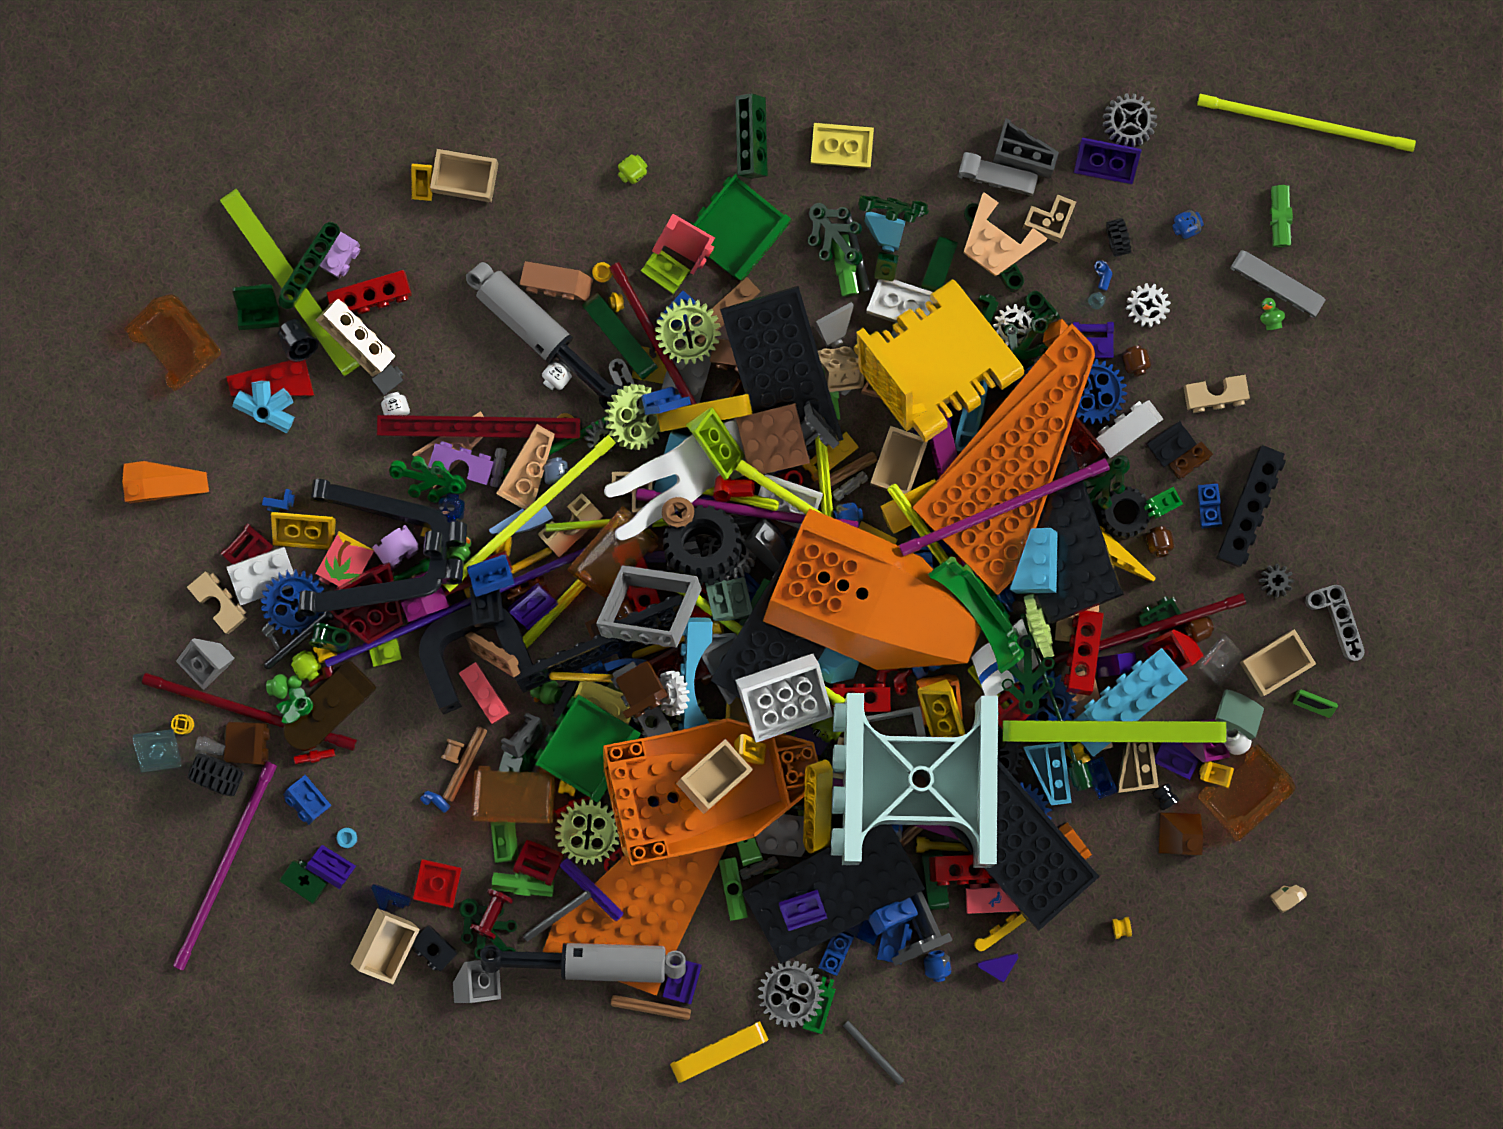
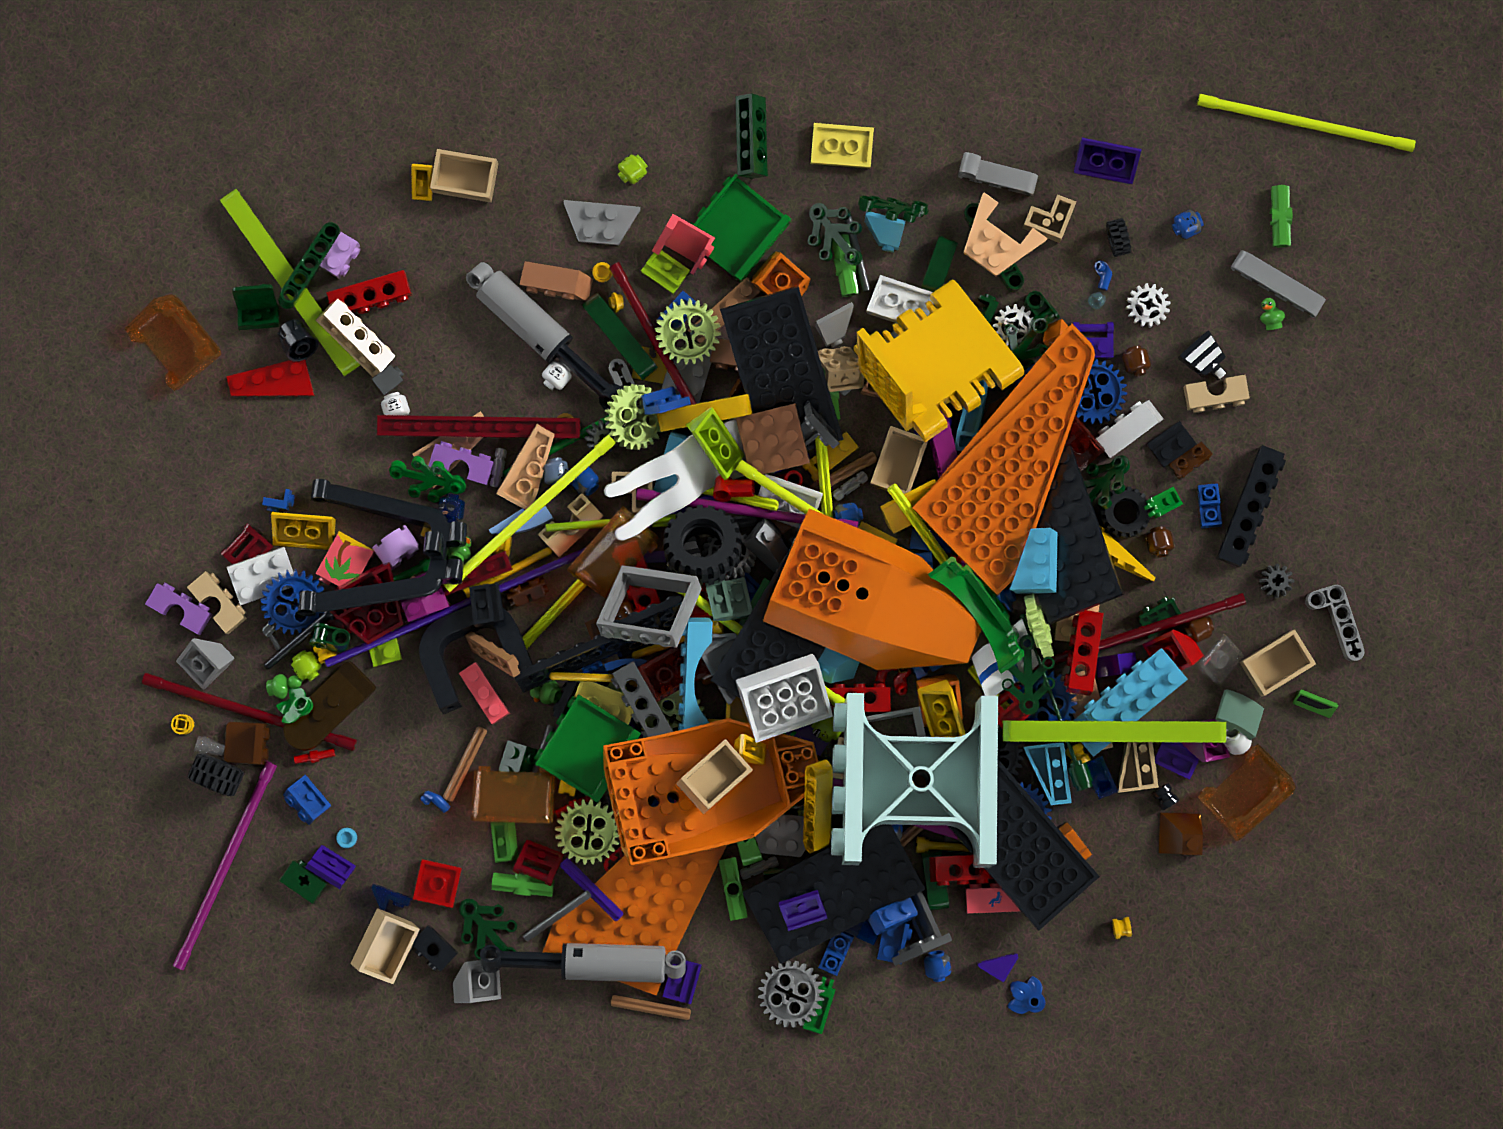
(157, 481): orange wedge -> none
(157, 750): clear light blue plate -> none
(195, 615): none -> medium lavender arch
(262, 398): medium azure piece -> none
(327, 672): dark red hand -> none
(452, 750): medium nougat bush -> none
(490, 575): blue bracket -> none
(491, 914): dark red hose -> none
(524, 737): dark grey hinge -> none
(532, 606): dark purple plate -> none
(586, 482): none -> blue head
(600, 222): none -> light grey wing
(641, 689): reddish brown bracket -> none
(677, 694): white gear -> none
(680, 504): medium nougat gear -> none
(719, 1052): yellow beam -> none
(779, 274): none -> orange slope
(873, 1053): dark grey bar -> none
(886, 266): dark green bracket -> none
(998, 932): yellow plate -> none
(1024, 152): dark grey wedge -> none
(1024, 994): none -> blue plate
(1090, 471): magenta piece -> none
(1117, 132): light grey gear -> none
(1204, 357): none -> torso
(1216, 773): yellow bracket -> none
(1287, 897): tan rock -> none

